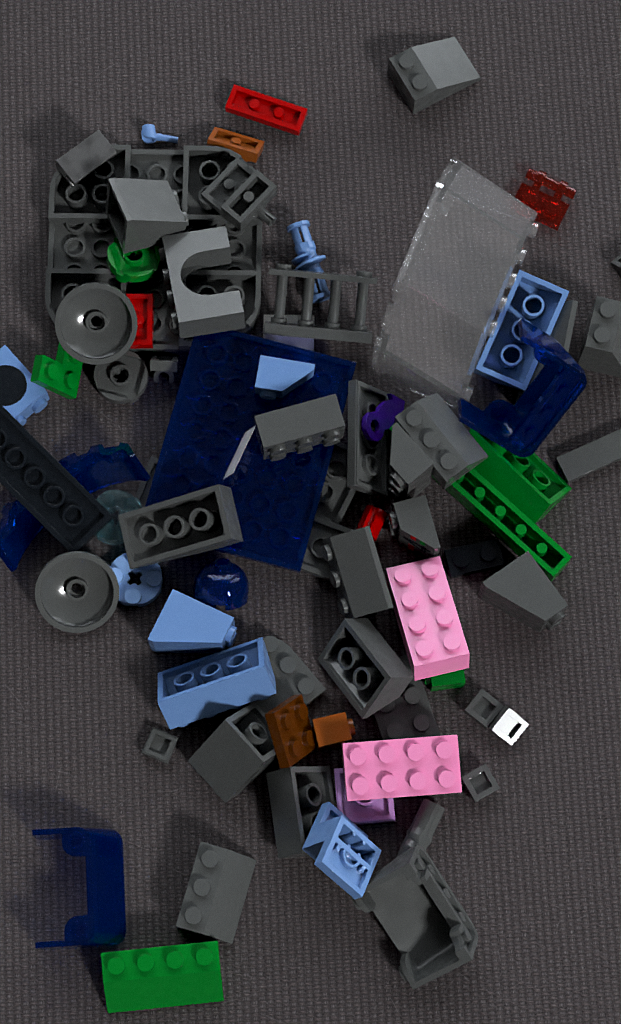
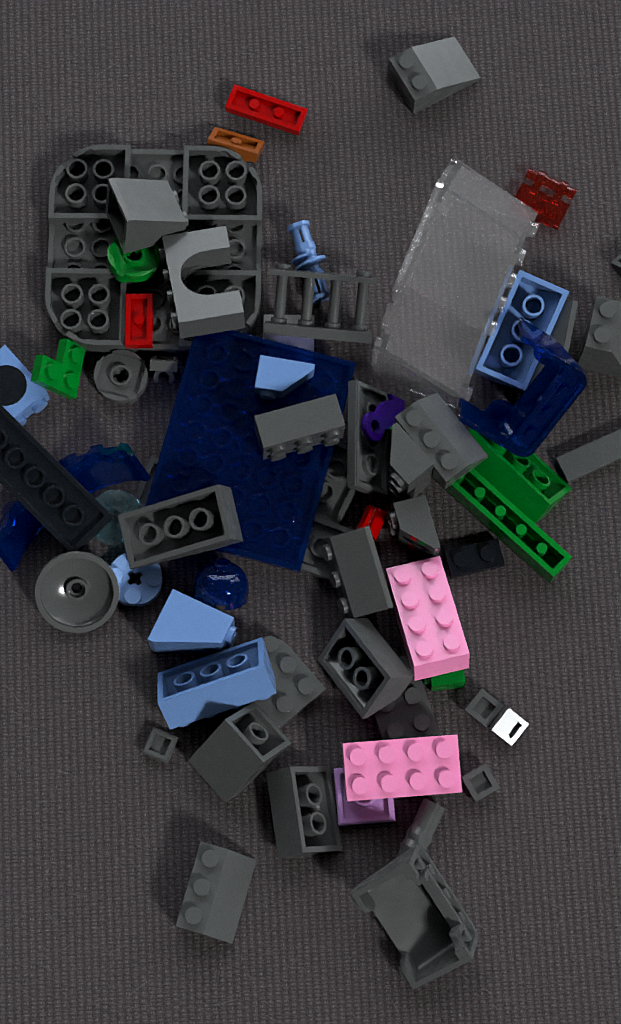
(85, 158): flat silver hinge -> none
(94, 342): dark grey dish -> none
(105, 883): clear blue windscreen -> none
(150, 136): medium blue hand -> none
(162, 976): green slope -> none
(239, 452): white sticker -> none
(241, 195): dark grey plate -> none
(291, 731): reddish brown plate -> none
(333, 730): dark orange brick -> none
(341, 850): medium blue bracket -> none
(525, 594): dark grey slope -> none

